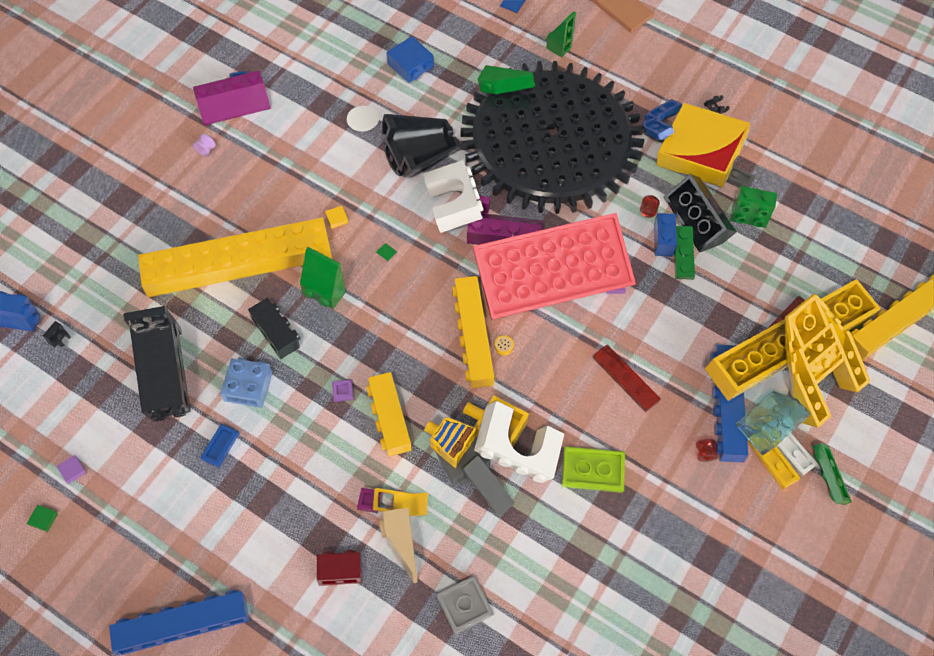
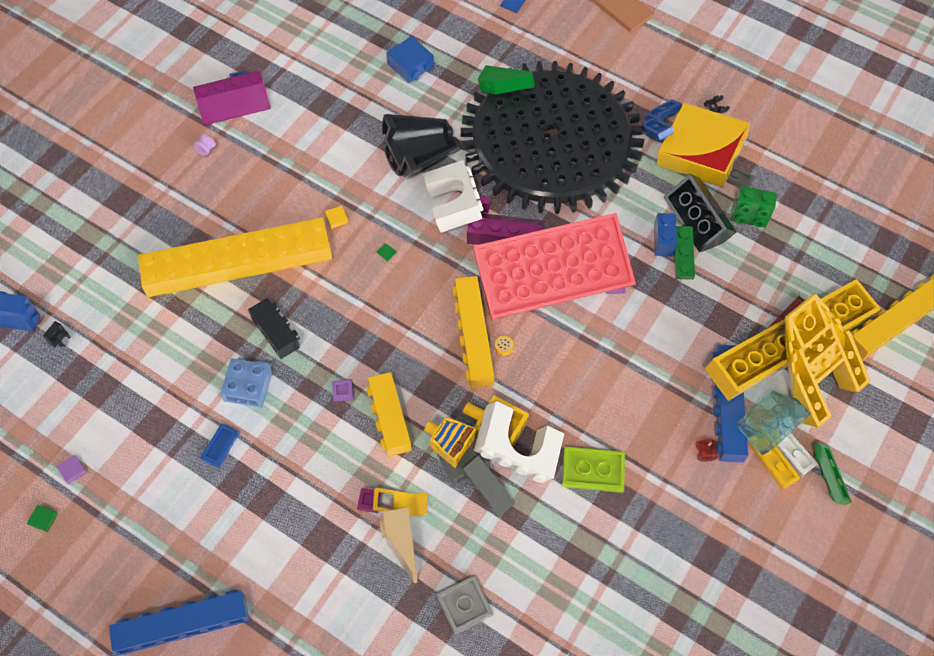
(158, 363): black brick -> none
(322, 279): green slope -> none
(339, 568): dark red brick -> none
(362, 118): white sticker -> none
(560, 39): green slope -> none
(626, 378): clear red tile -> none
(653, 203): clear red wheel -> none

